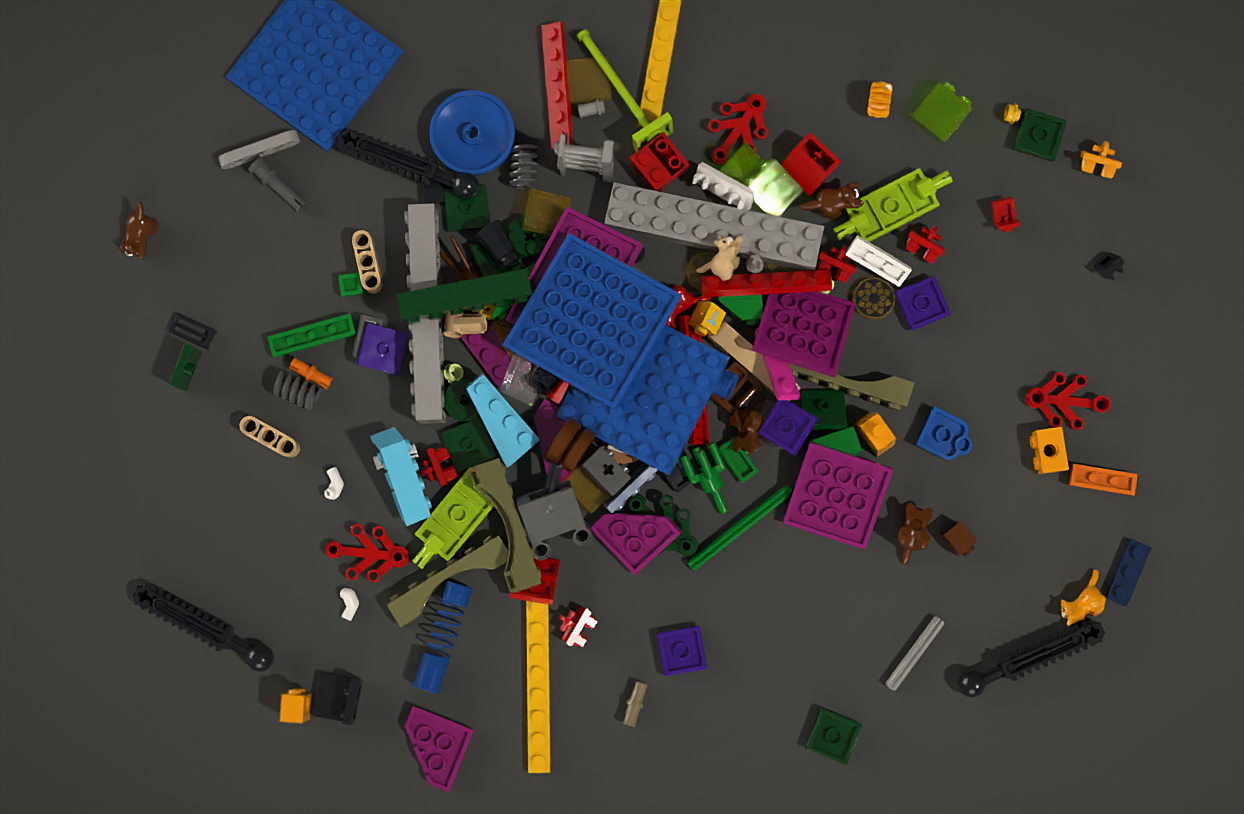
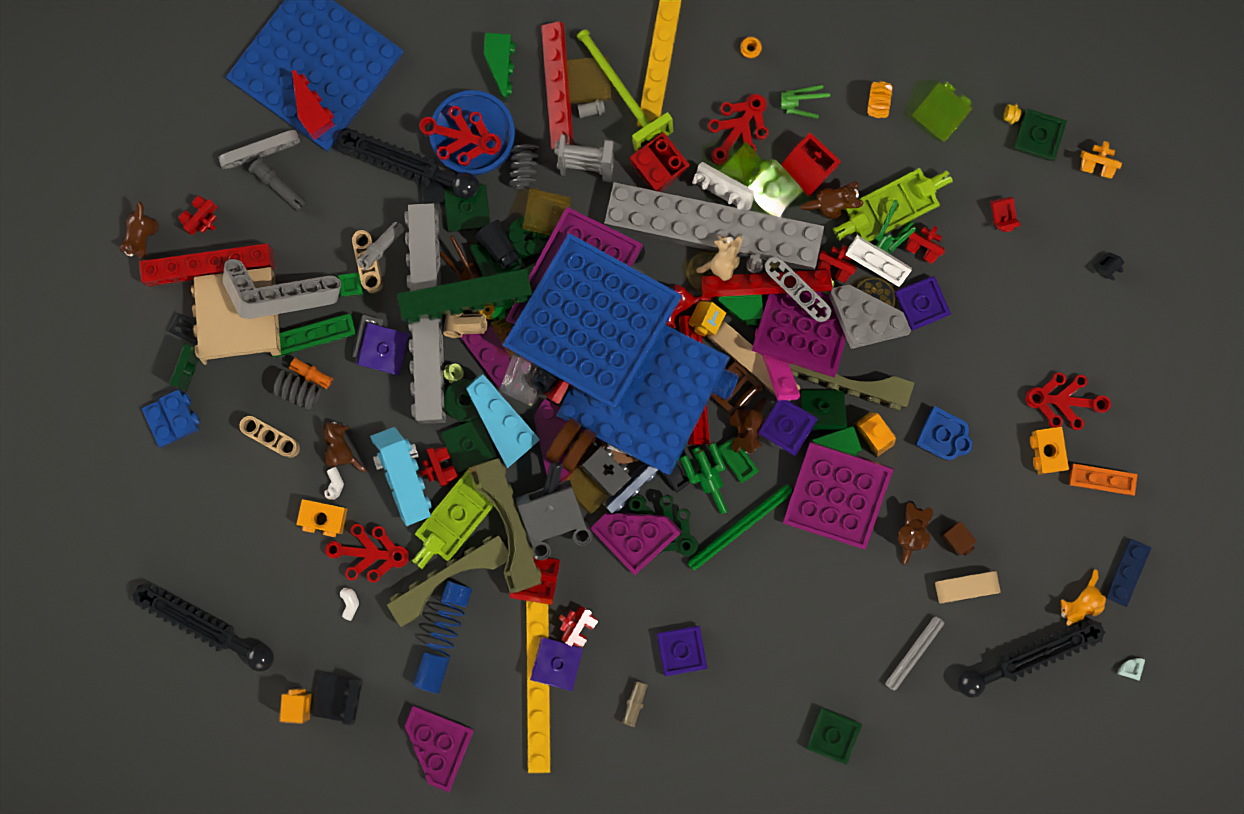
(171, 418): none -> blue plate
(186, 267): none -> red brick
(202, 219): none -> red hips
(221, 328): none -> tan panel
(278, 298): none -> light grey beam
(308, 518): none -> light orange brick
(309, 110): none -> red slope
(338, 451): none -> reddish brown animal
(376, 249): none -> light grey pin
(463, 137): none -> red plant
(498, 57): none -> green slope
(556, 664): none -> dark purple plate
(750, 41): none -> light orange plate
(791, 99): none -> bright green plant
(795, 291): none -> light grey beam
(866, 318): none -> light grey plate
(887, 242): none -> green plant
(967, 587): none -> tan beam
(1132, 668): none -> light aqua tile

